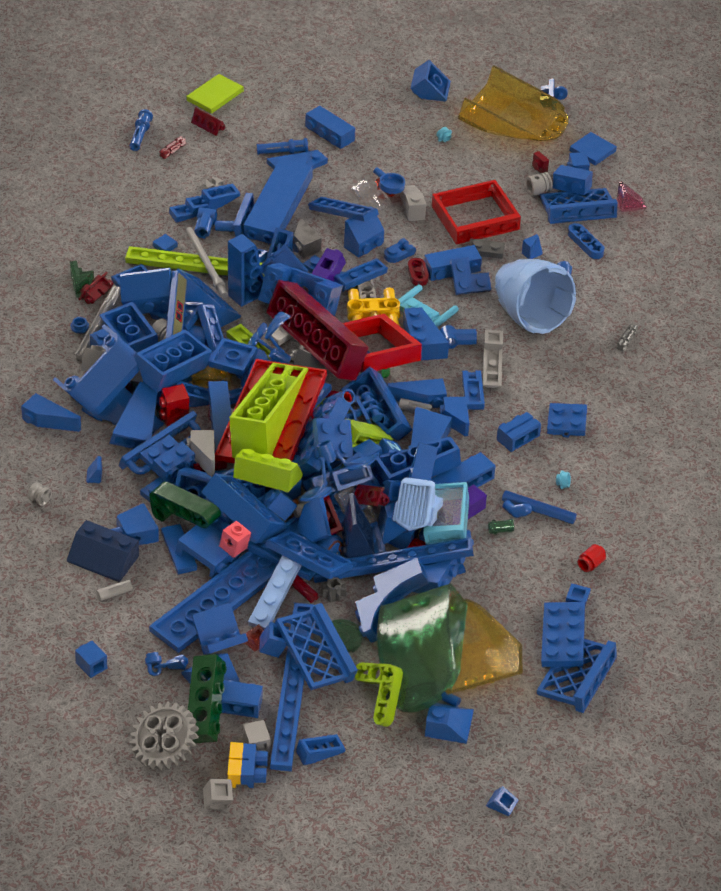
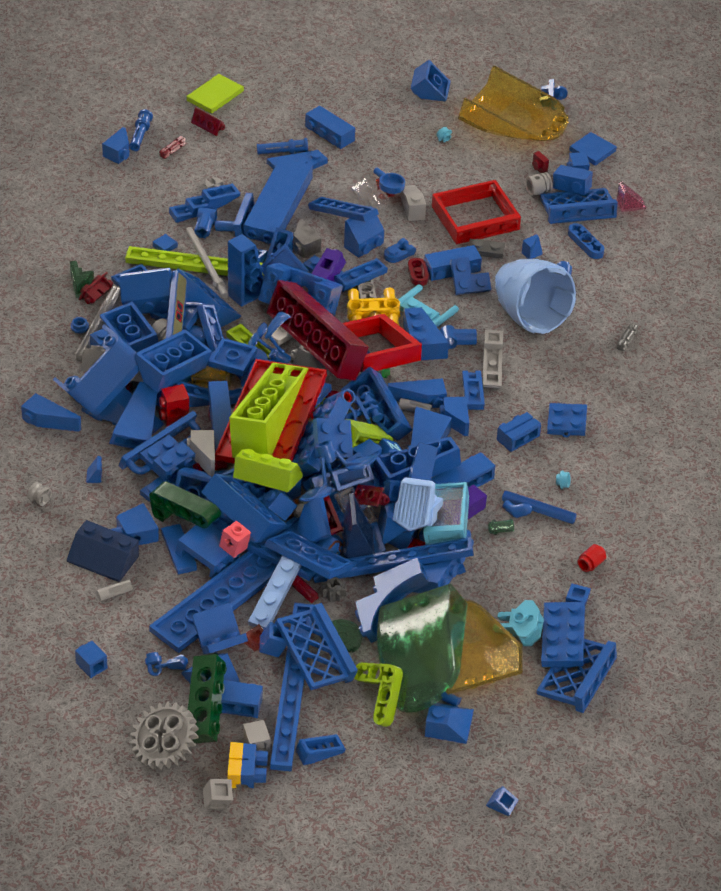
(117, 147): none -> blue slope
(524, 622): none -> medium azure hinge

